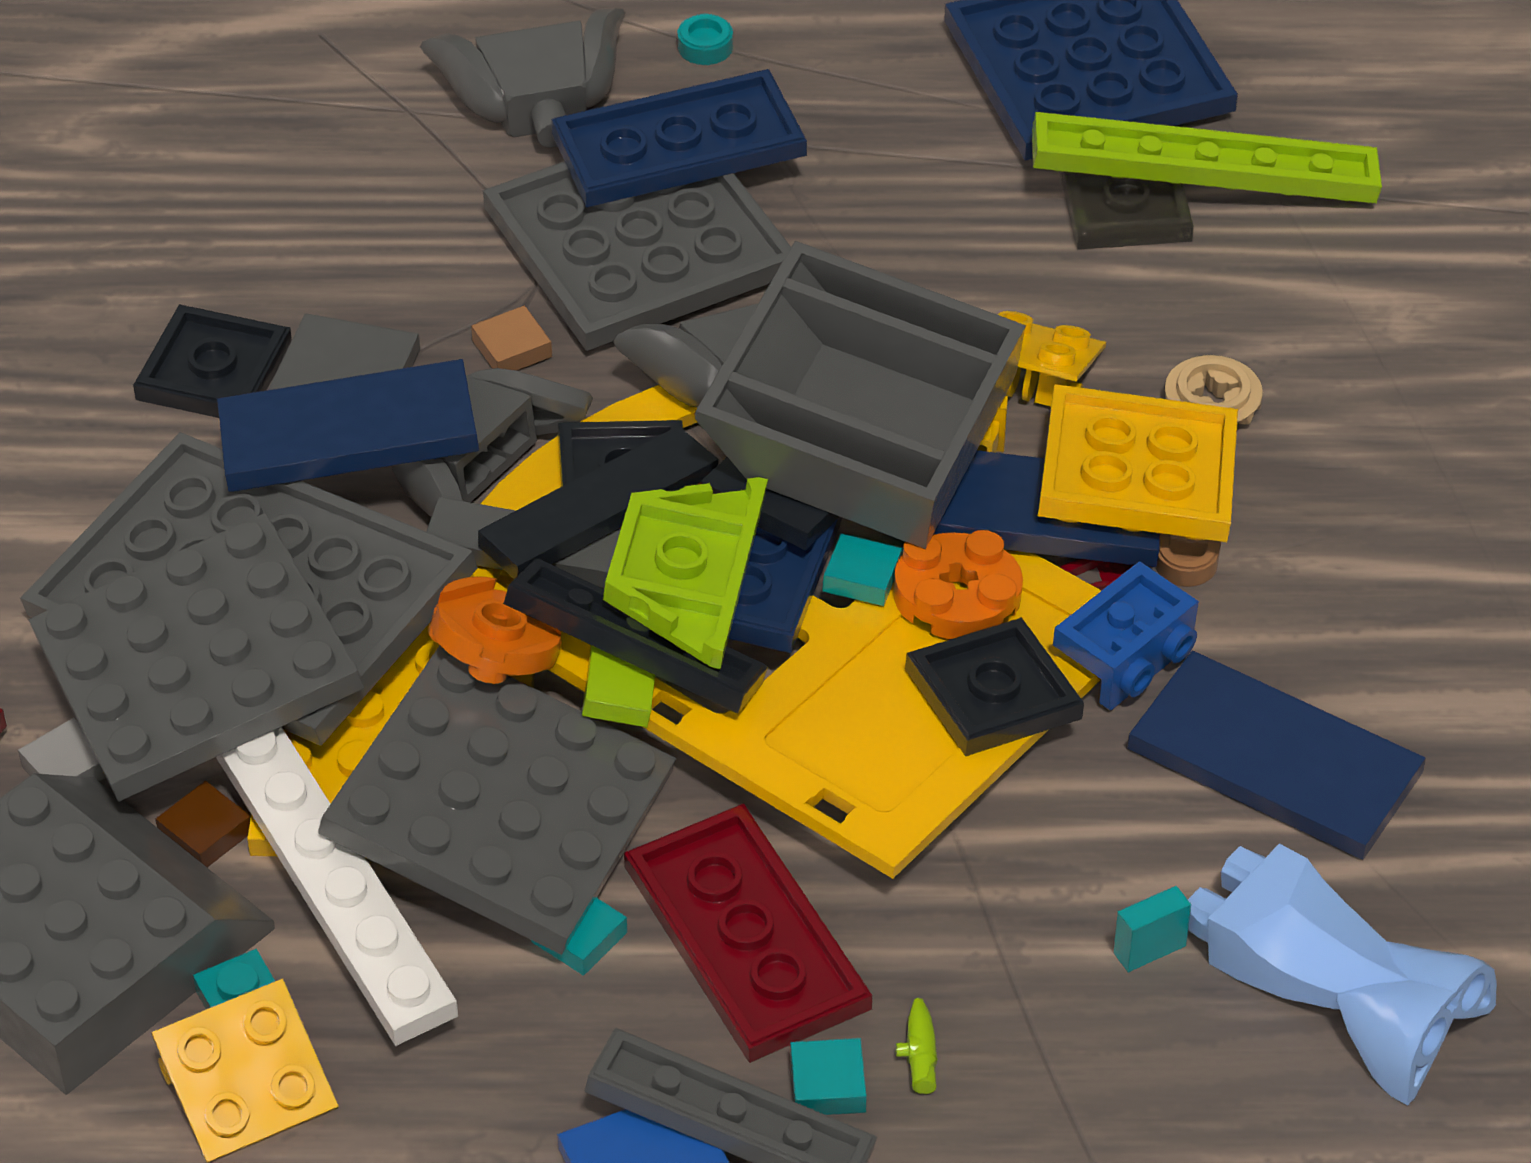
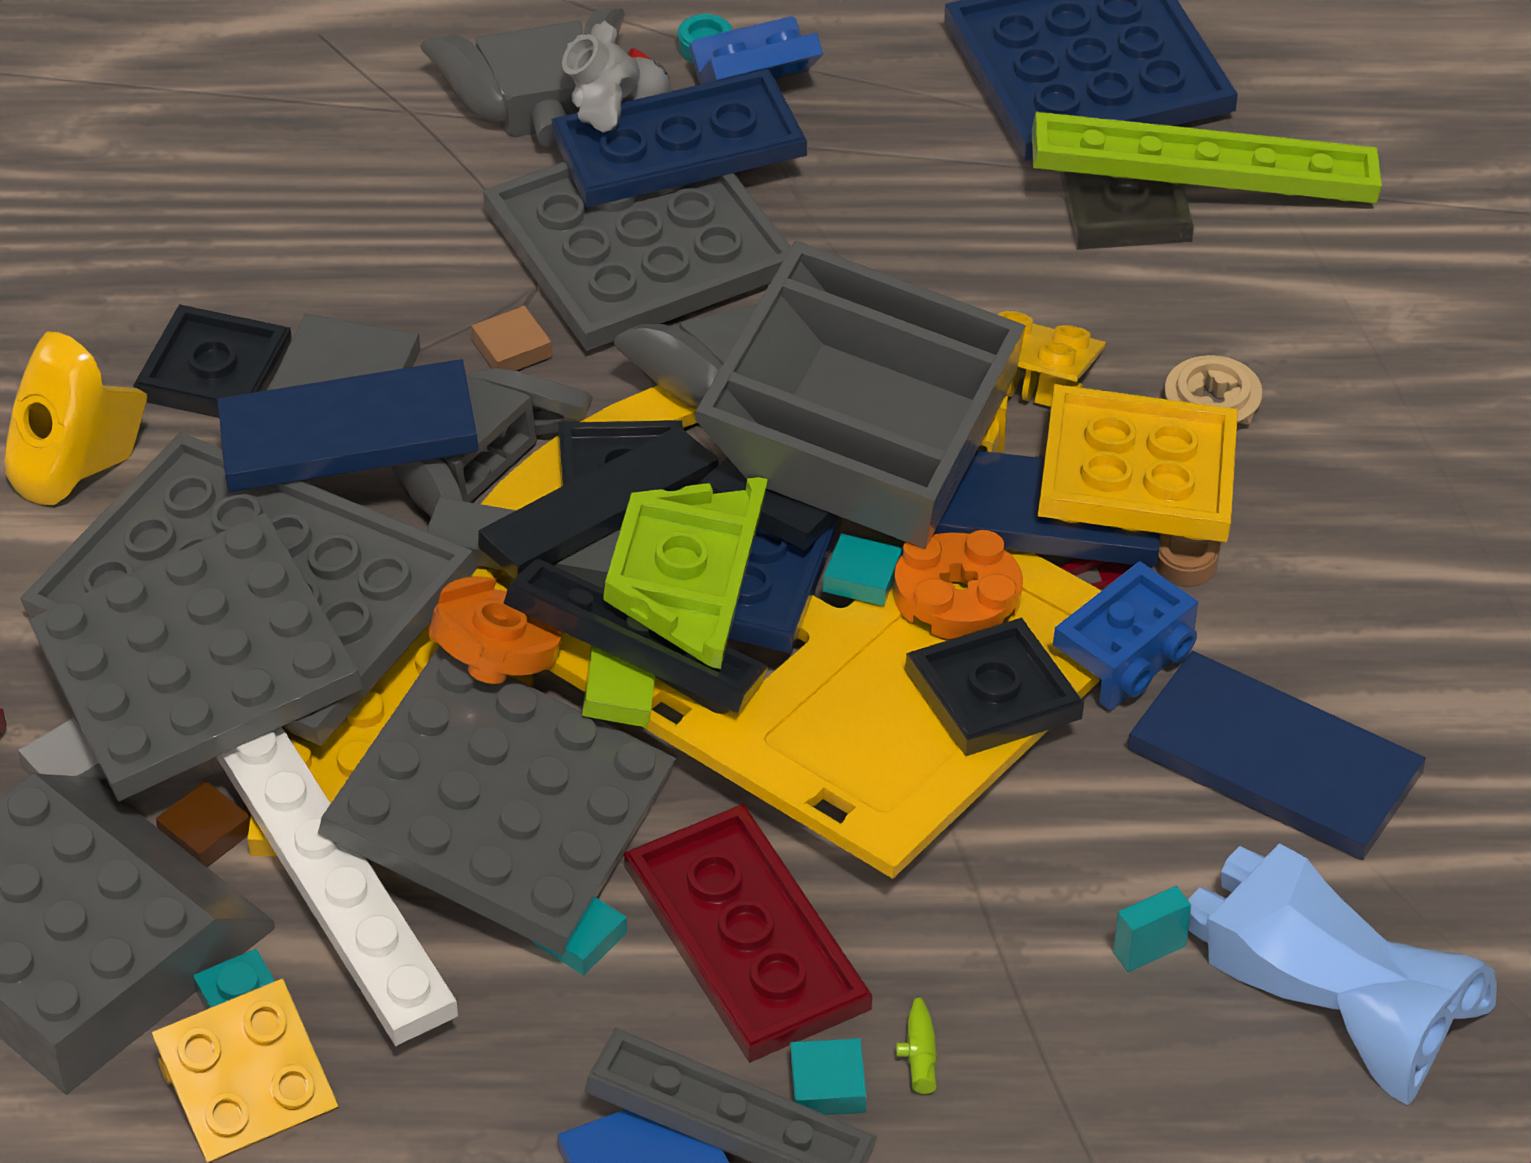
(67, 421): none -> yellow piece
(609, 76): none -> light grey animal
(754, 48): none -> blue bracket

